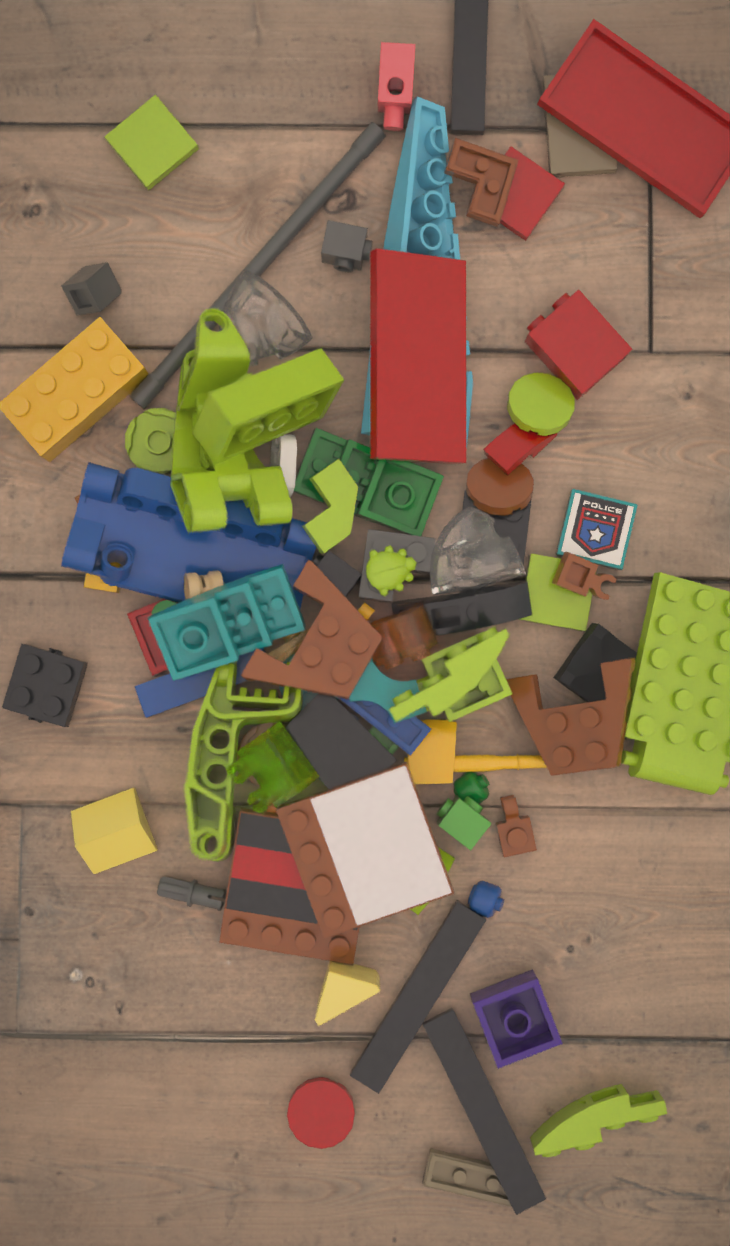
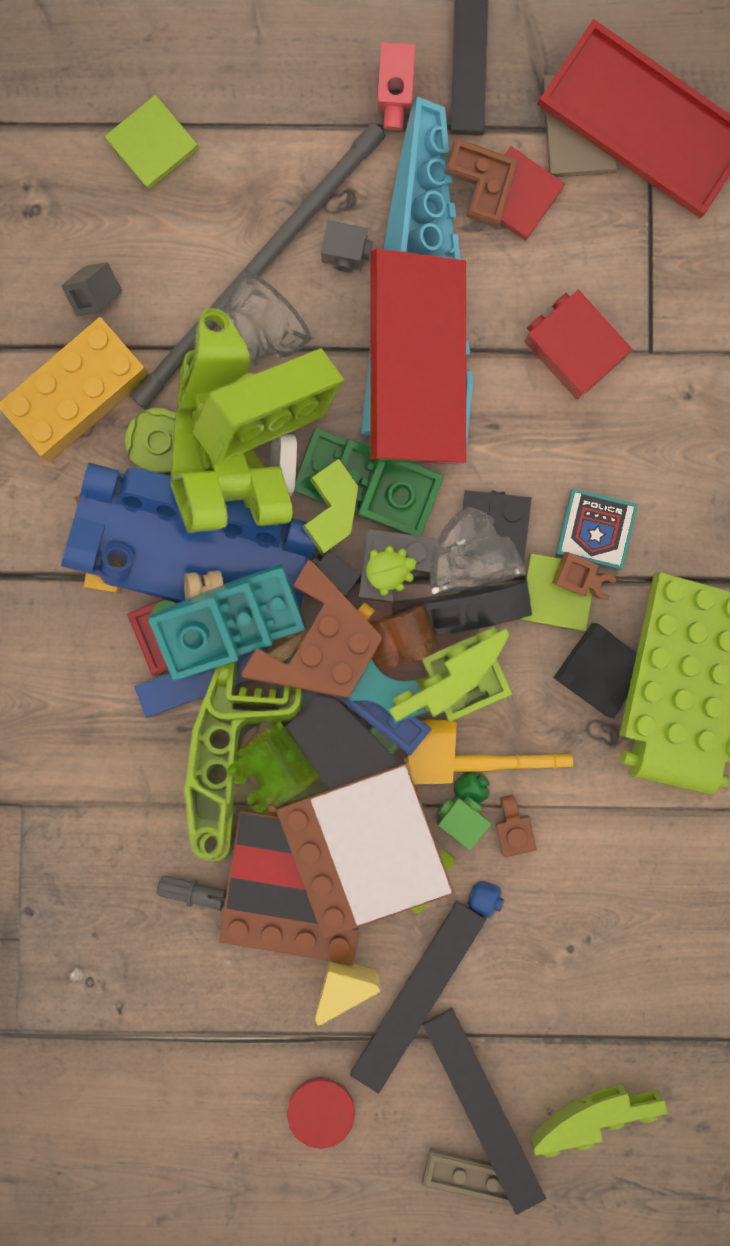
(45, 685): black plate -> none
(112, 831): light yellow slope -> none
(495, 491): dark orange tile -> none
(514, 447): red slope -> none
(515, 1018): brick -> none
(540, 403): lime tile -> none
(578, 734): dark orange wing -> none

